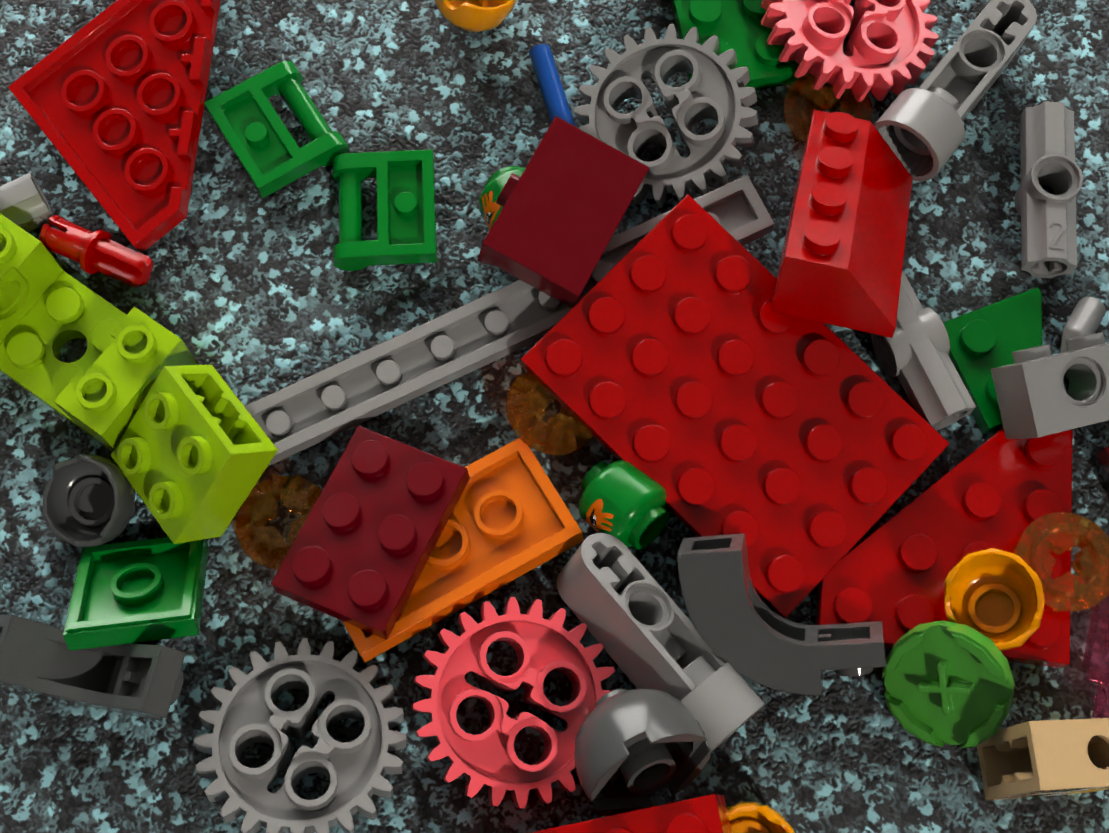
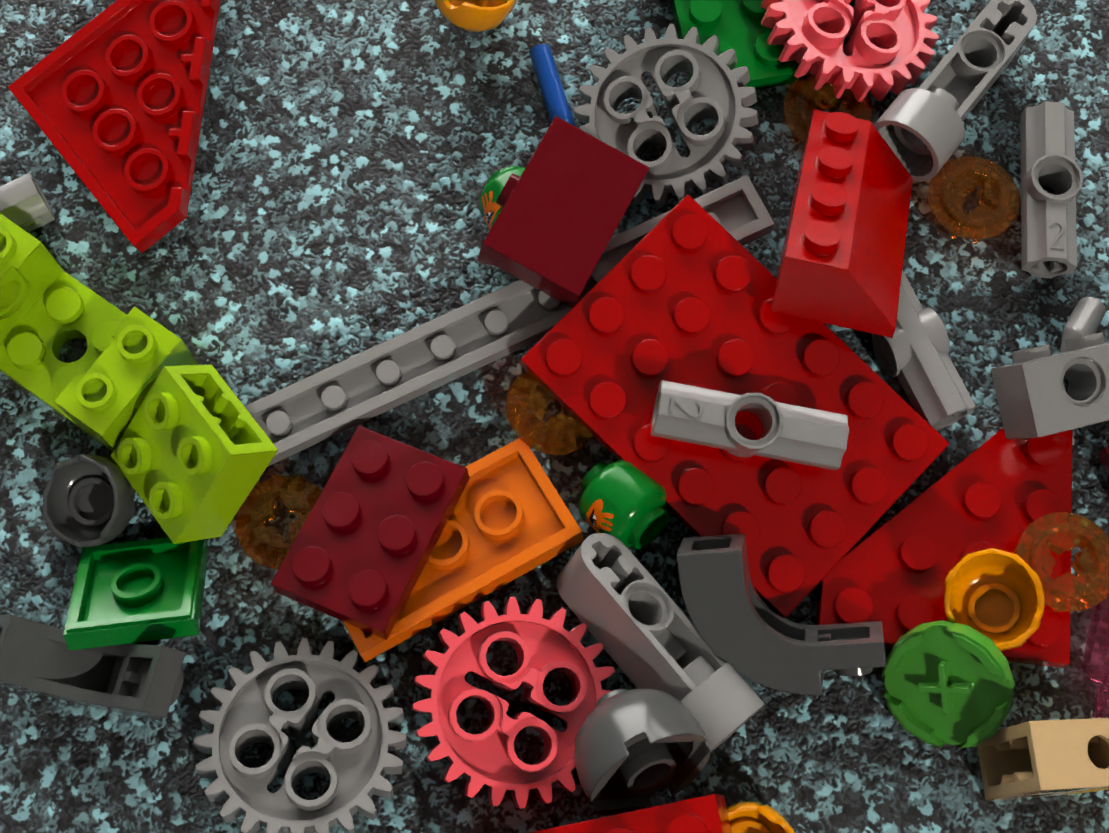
(96, 252): red axle -> none
(260, 136): green plate -> none
(403, 208): green plate -> none
(788, 433): none -> light grey piece
(986, 341): green wing -> none
(997, 198): none -> clear orange gear

